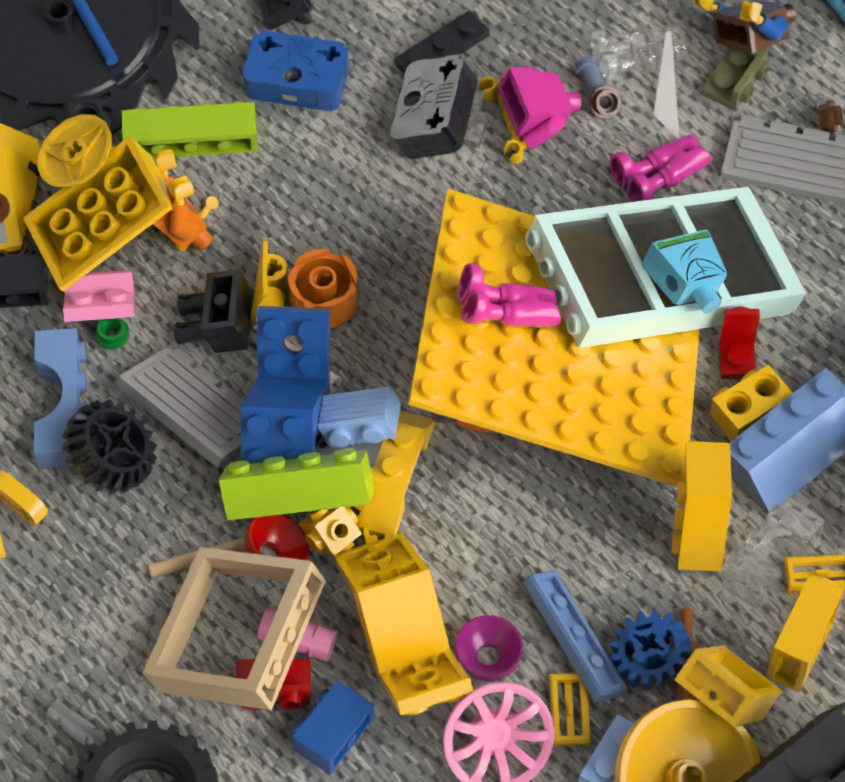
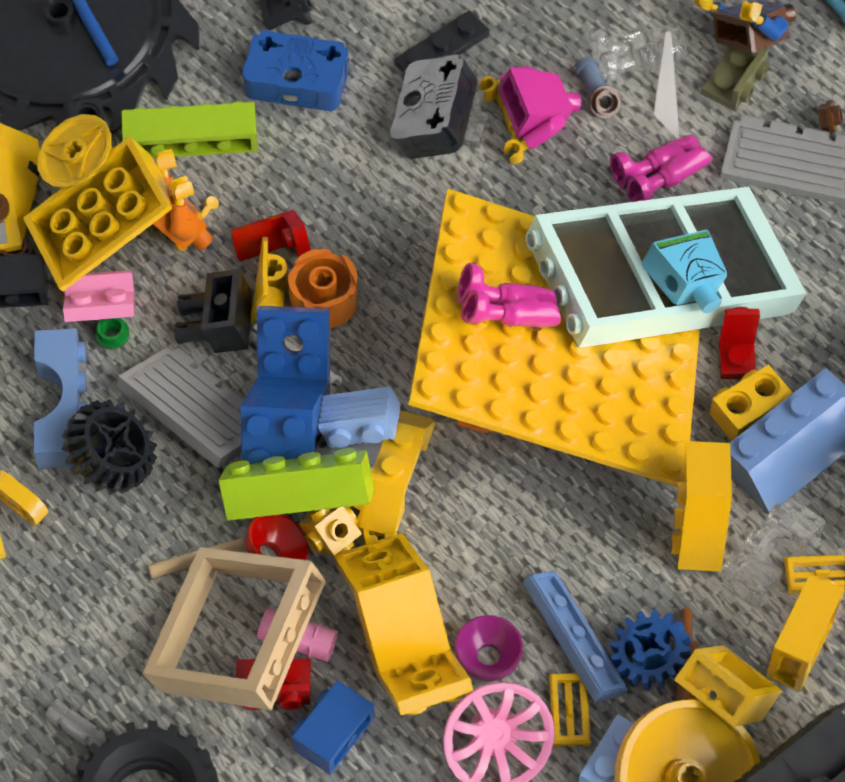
(282, 231): none -> red bracket

